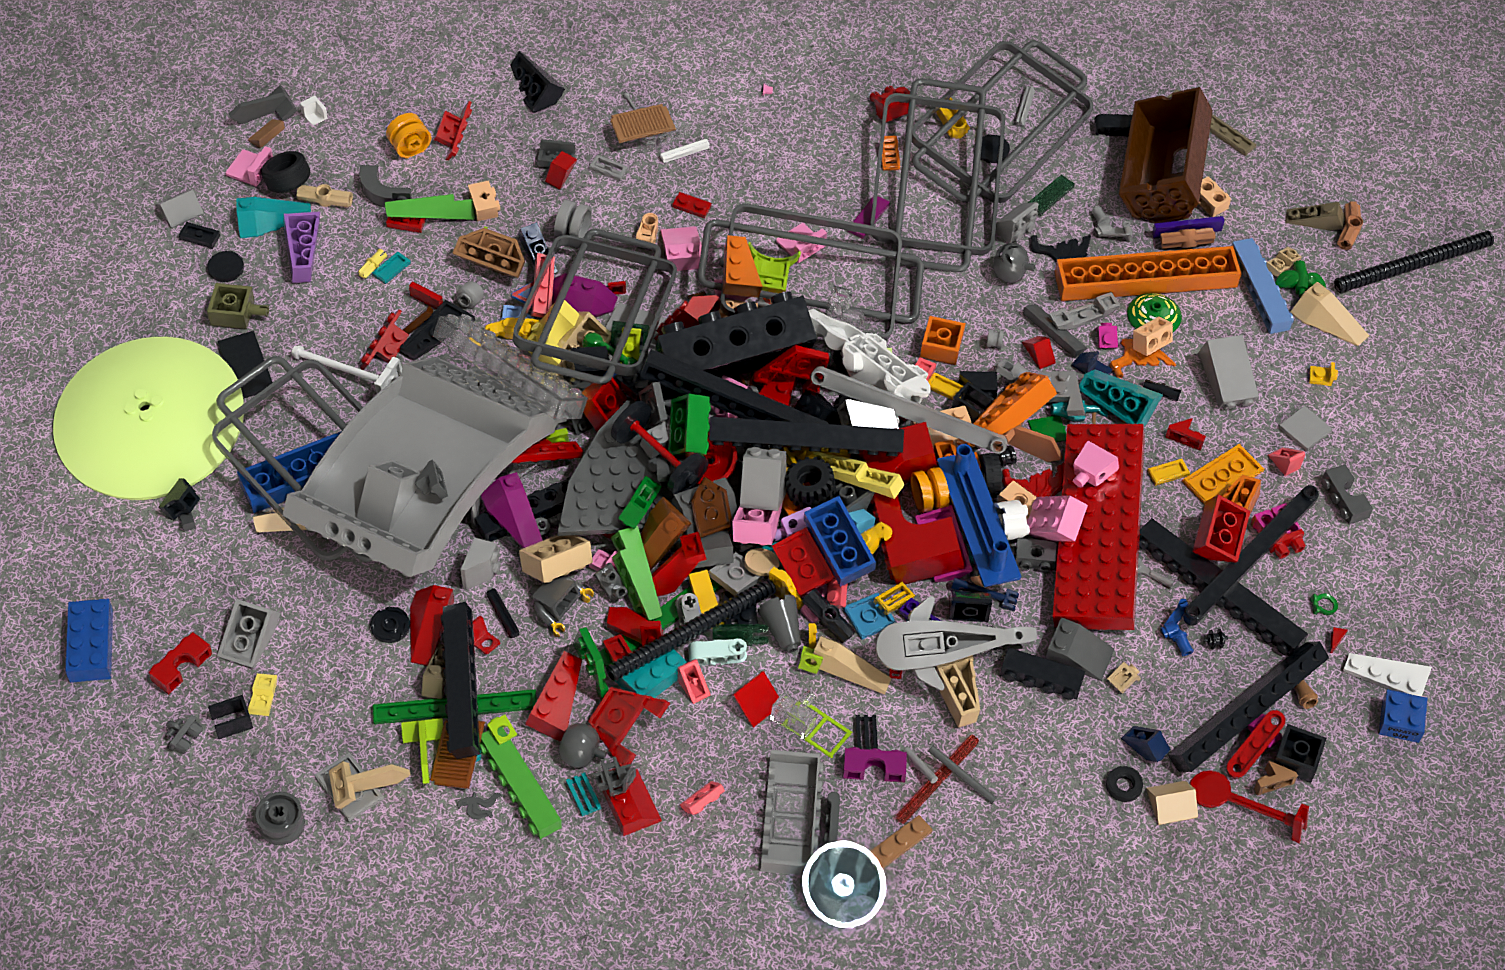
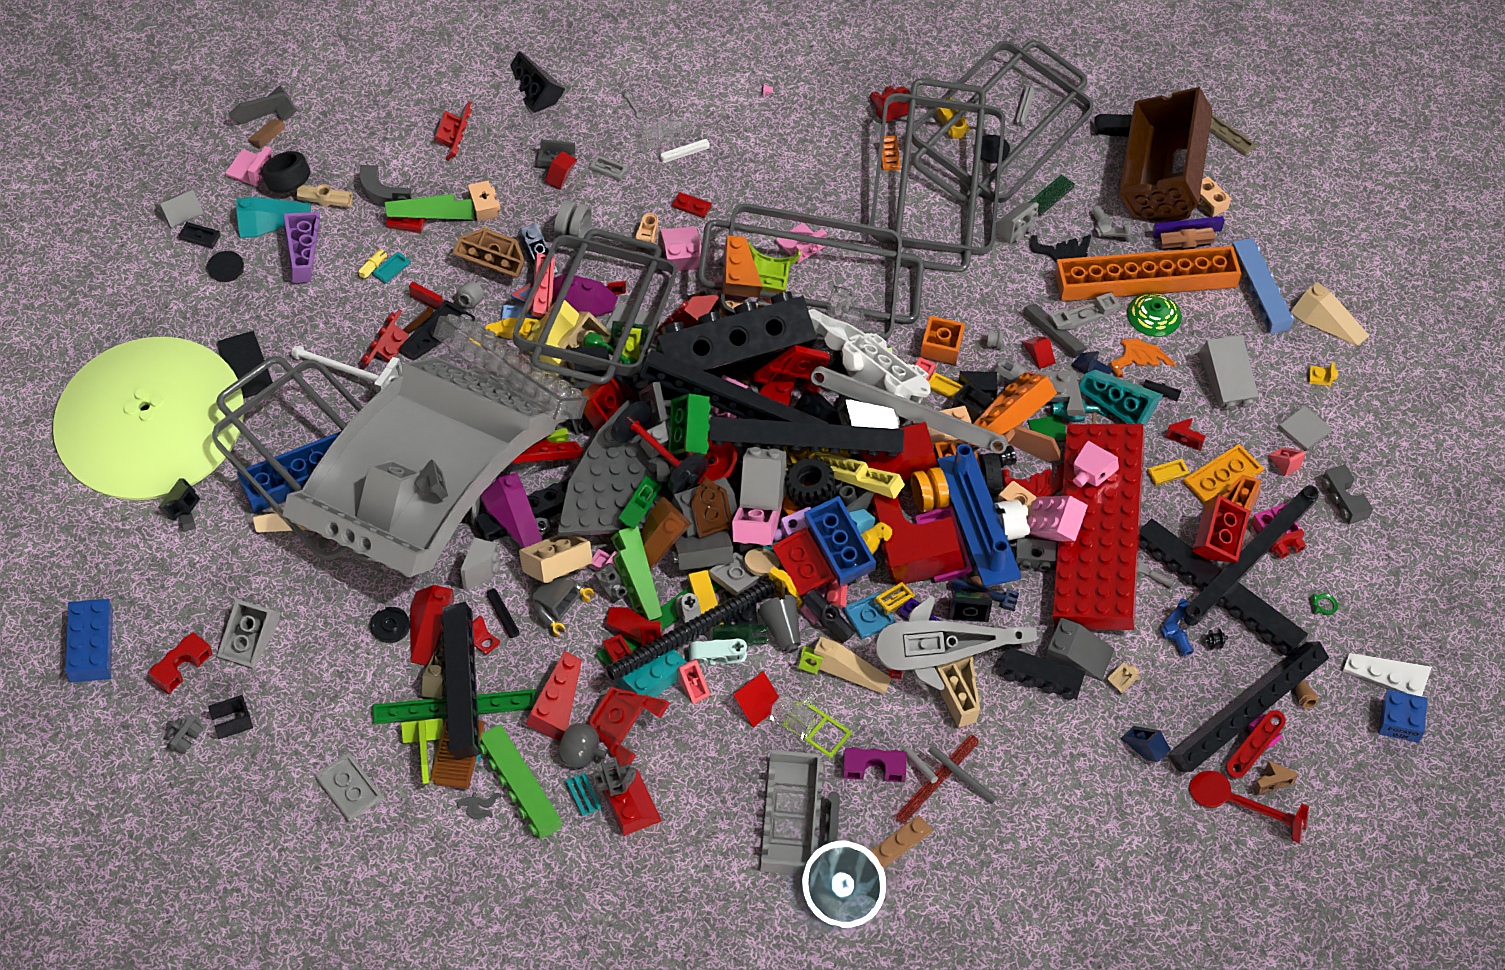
(233, 306): olive brick -> none
(263, 694): light yellow slope -> none
(280, 818): dark grey wheel -> none
(313, 110): white panel -> none
(345, 784): tan piece -> none
(408, 135): light orange wheel -> none
(502, 721): lime bracket -> none
(587, 650): green wing -> none
(642, 123): medium nougat window -> none
(679, 565): red piece -> none
(702, 797): coral plate -> none
(812, 630): yellow tile -> none
(865, 215): magenta tile -> none
(866, 731): black tile -> none
(1013, 263): dark grey piece -> none
(1107, 336): dark pink bracket -> none
(1130, 774): black tyre -> none
(1152, 336): light nougat brick -> none
(1173, 802): tan slope -> none
(1283, 261): tan slope -> none
(1299, 278): green plant -> none
(1300, 751): black brick -> none
(1322, 216): dark tan slope -> none
(1336, 637): red piece -> none
(1352, 227): nougat piece -> none
(1414, 261): black piece -> none

